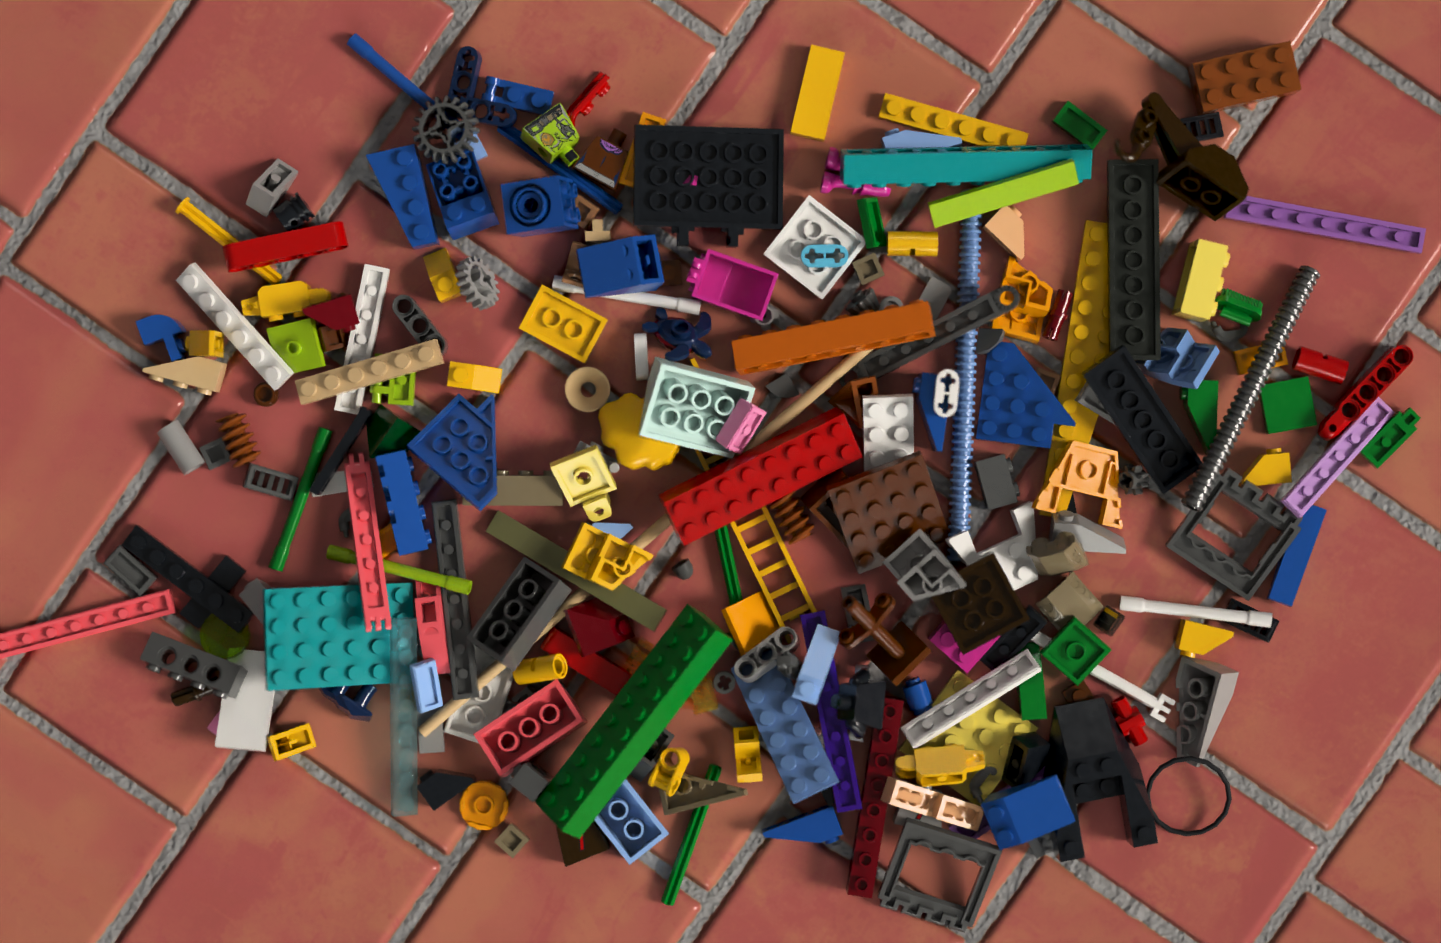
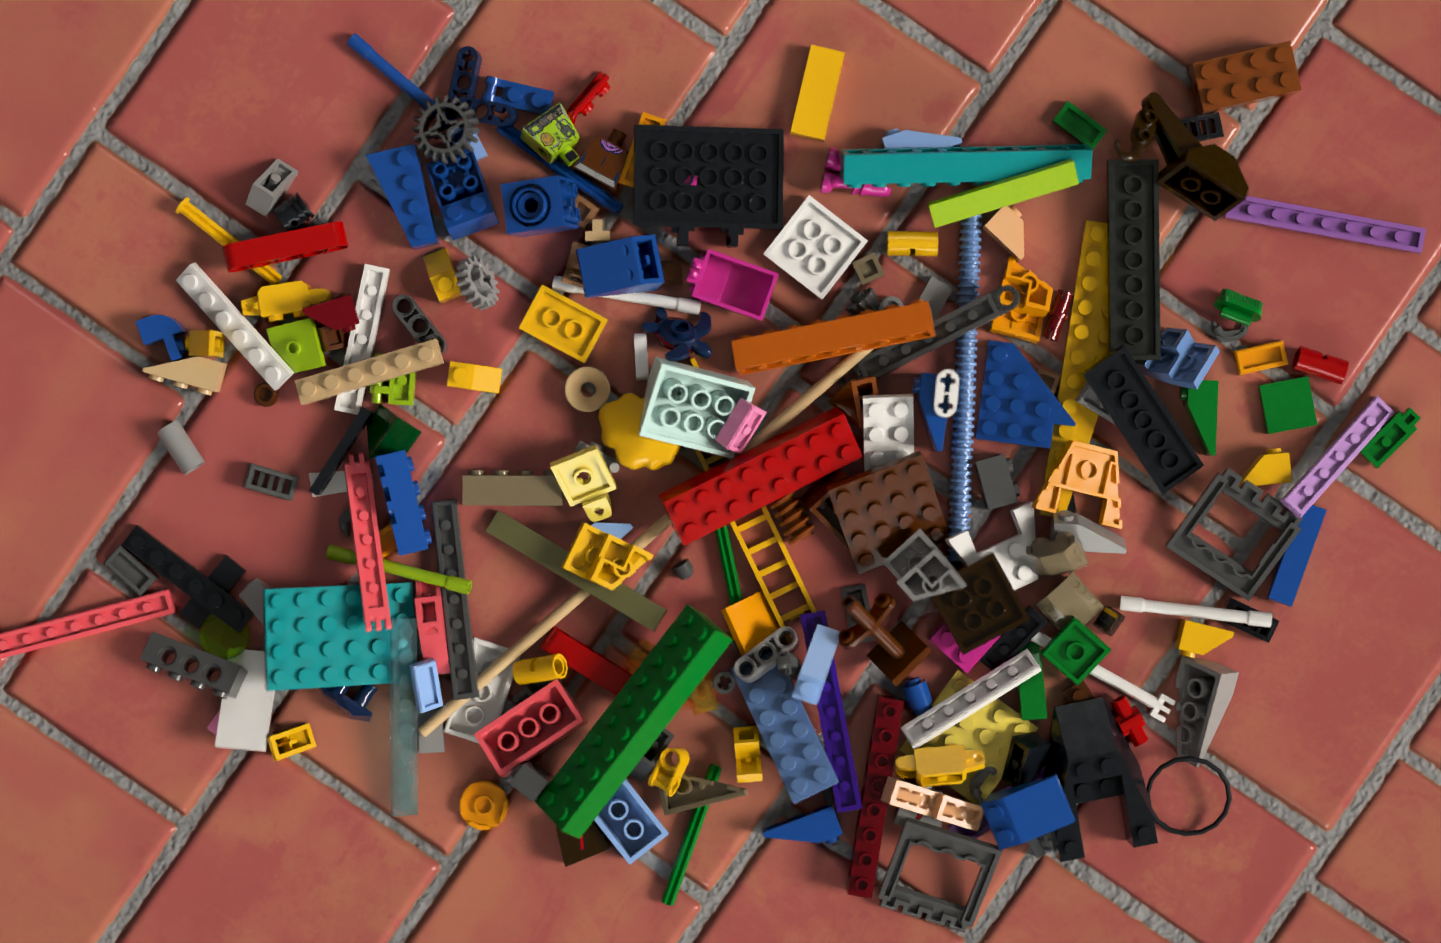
(190, 694): dark brown axle -> none
(215, 453): dark grey tile -> none
(238, 439): dark orange piece -> none
(283, 547): green piece -> none
(443, 785): black slope -> none
(462, 449): blue wing -> none
(512, 840): dark tan plate -> none
(519, 614): dark grey brick -> none
(597, 626): dark red slope -> none
(766, 322): light grey plate -> none
(783, 387): dark grey tile -> none
(824, 262): medium azure beam -> none
(860, 703): black torso -> none
(871, 222): green tile -> none
(948, 123): yellow plate -> none
(988, 339): dark grey tile -> none
(1133, 479): dark grey gear -> none
(1201, 280): light yellow piece -> none
(1250, 388): dark grey piece -> none
(1376, 387): red piece -> none

